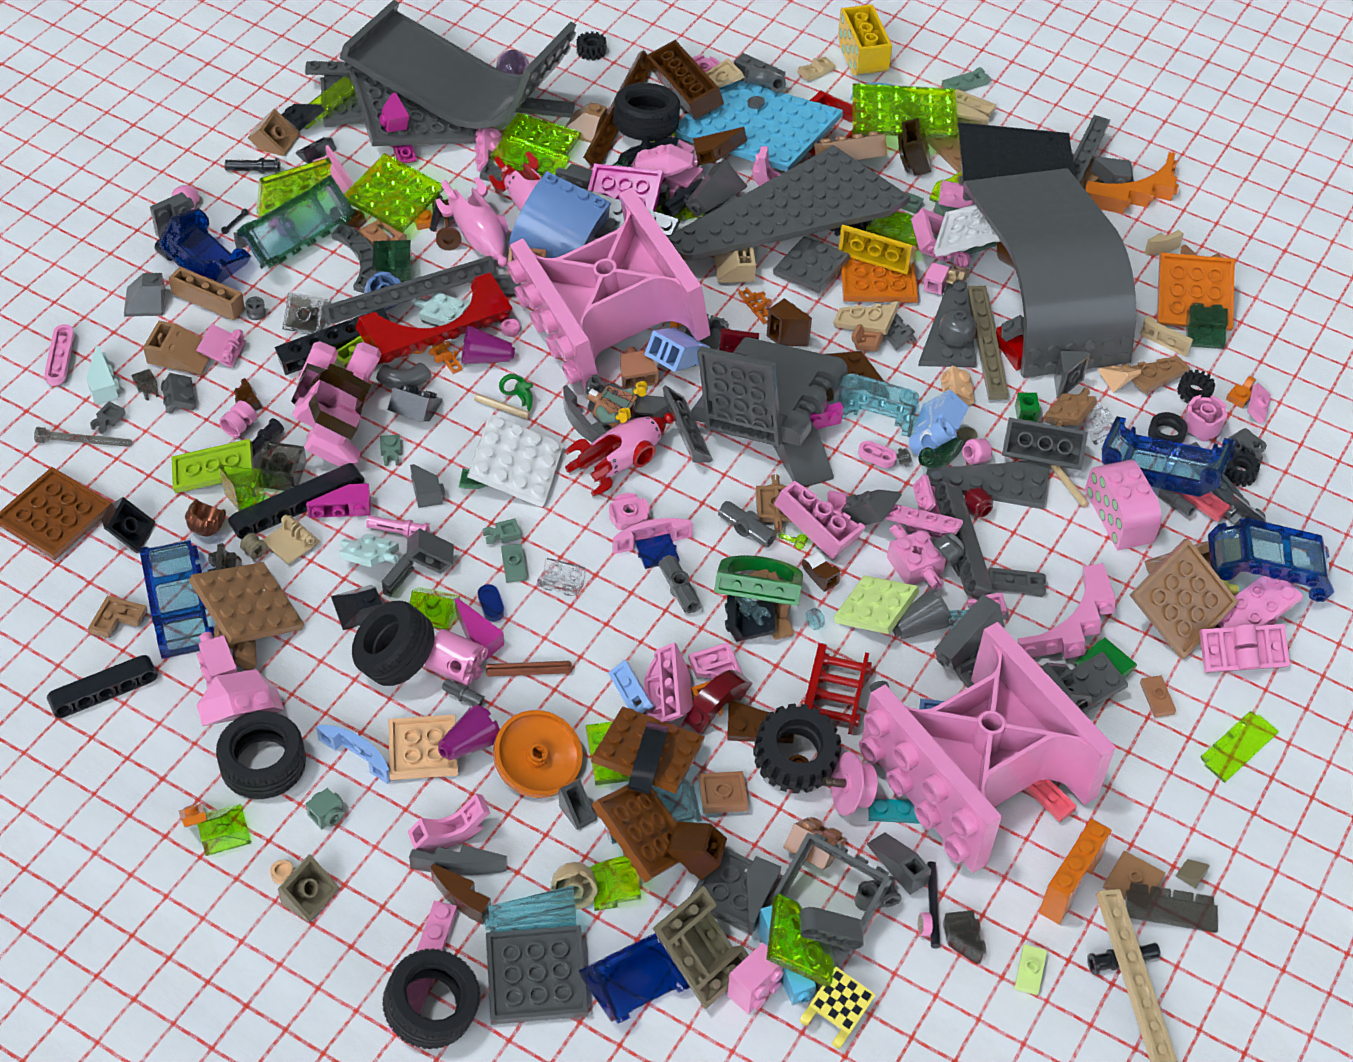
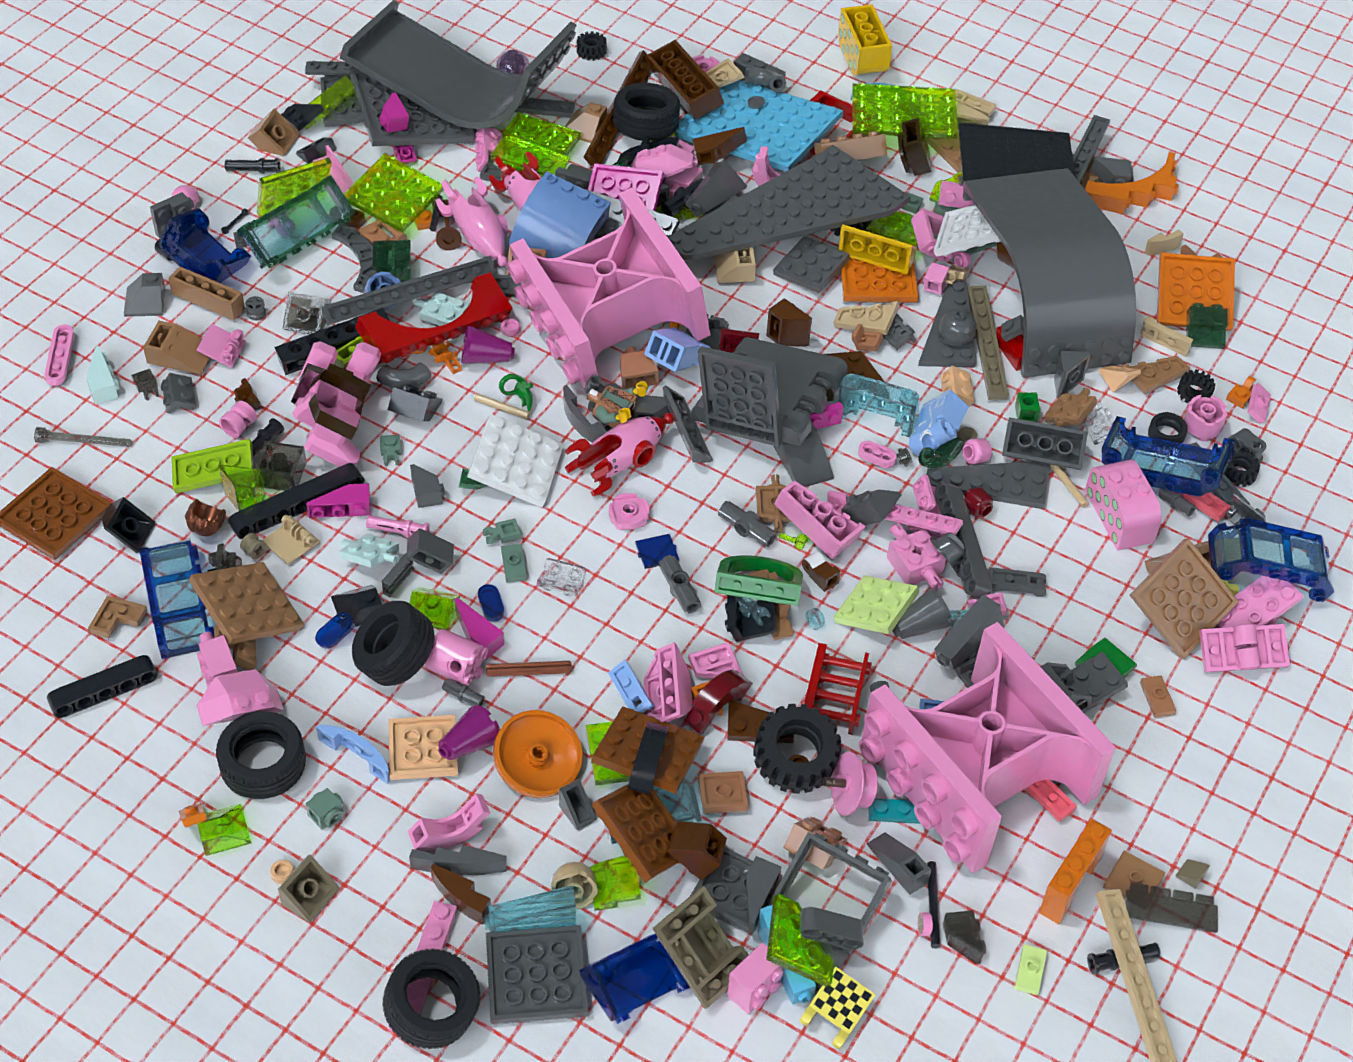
(107, 415): dark grey plate -> none
(334, 630): none -> clear blue tile
(675, 527): bright pink slope -> none
(760, 306): orange piece -> none
(817, 69): tan slope -> none
(870, 888): dark grey piece -> none
(967, 81): sand green plate -> none
(1085, 620): bright pink arch -> none
(1238, 745): clear neon green windscreen -> none

